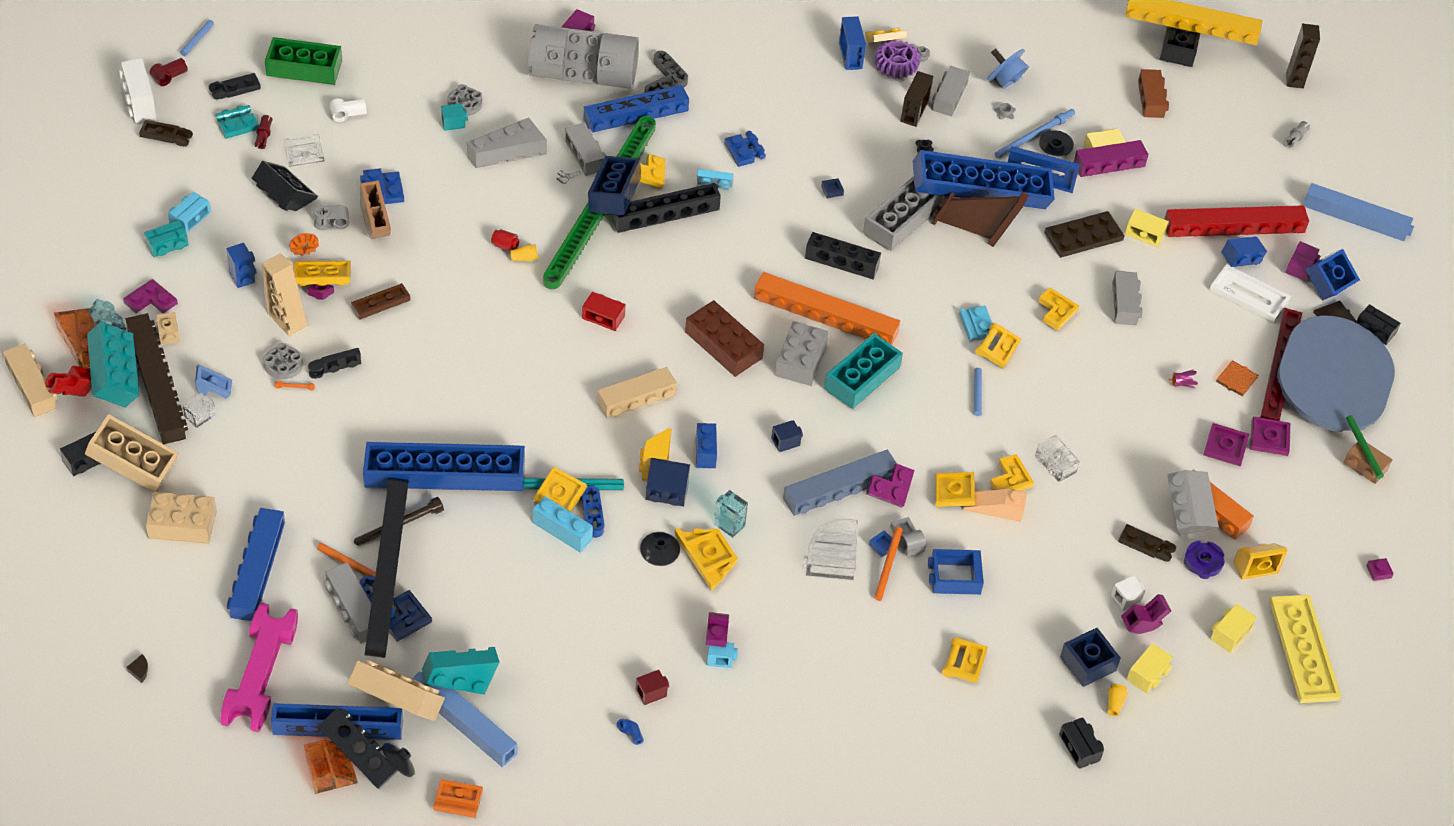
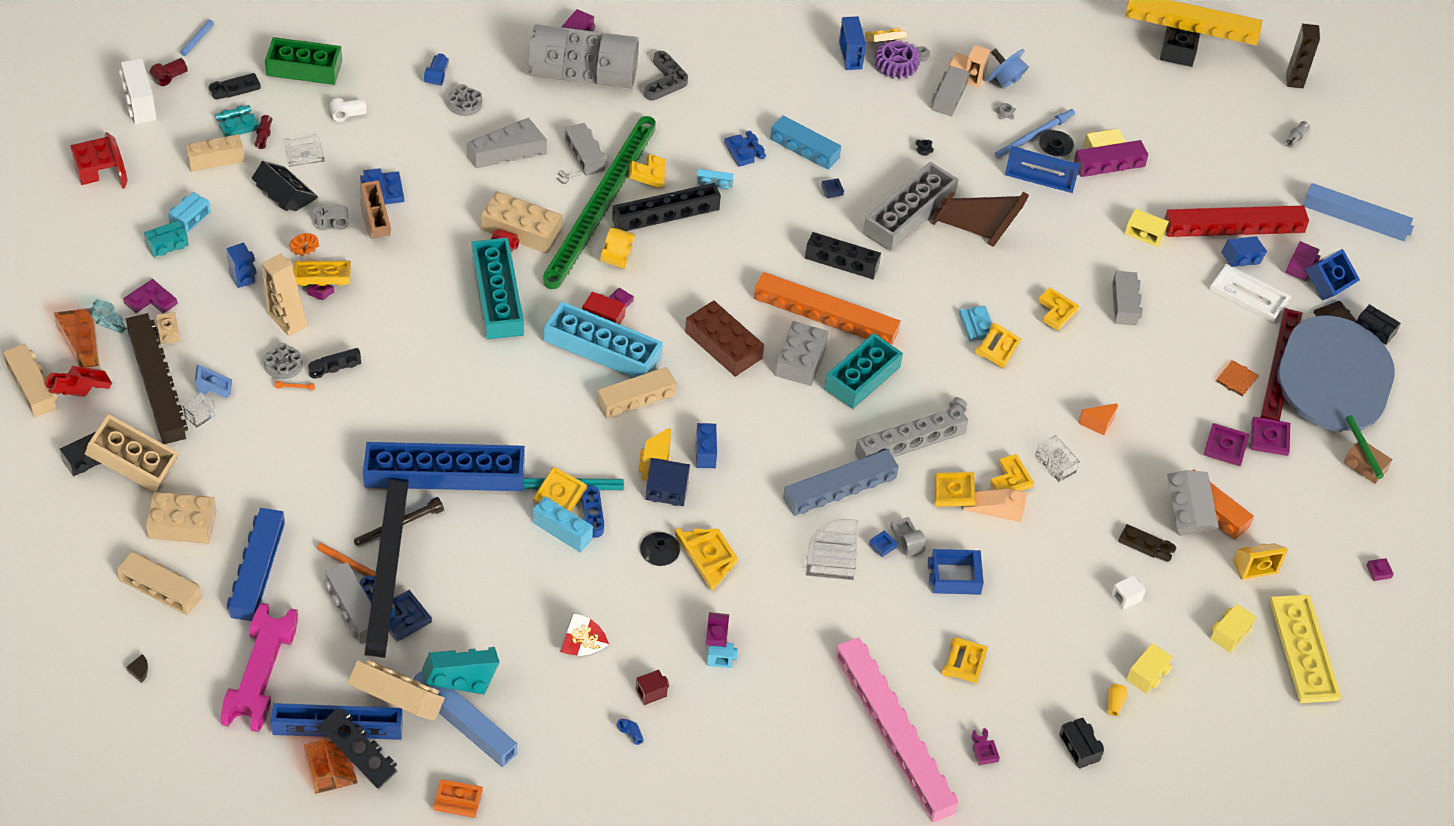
(98, 155): none -> red piece
(113, 364): teal brick -> none
(159, 583): none -> tan brick
(165, 133): dark brown hinge -> none
(215, 152): none -> tan brick
(380, 301): reddish brown plate -> none
(399, 759): black dish -> none
(436, 72): none -> blue piece
(453, 116): teal brick -> none
(497, 288): none -> teal brick
(525, 253): yellow cone -> none
(533, 224): none -> tan brick
(583, 637): none -> shield
(602, 341): none -> medium azure brick
(614, 185): dark blue brick -> none
(617, 247): none -> yellow brick
(622, 296): none -> magenta plate
(632, 108): blue brick -> none
(730, 513): clear light blue brick -> none
(786, 435): dark blue brick -> none
(805, 142): none -> dark azure brick
(888, 563): orange bar -> none
(892, 491): magenta plate -> none
(896, 730): none -> bright pink brick
(914, 434): none -> light grey brick
(916, 98): dark brown window -> none
(958, 402): none -> light grey plate
(975, 63): none -> light nougat brick
(977, 391): medium blue bar -> none
(979, 177): blue brick -> none
(984, 750): none -> magenta plate
(1084, 234): dark brown plate -> none
(1090, 657): dark blue brick -> none
(1098, 417): none -> orange slope
(1146, 618): magenta brick -> none
(1153, 93): dark orange brick -> none
(1182, 379): flat silver piece -> none
(1200, 567): dark purple plate -> none

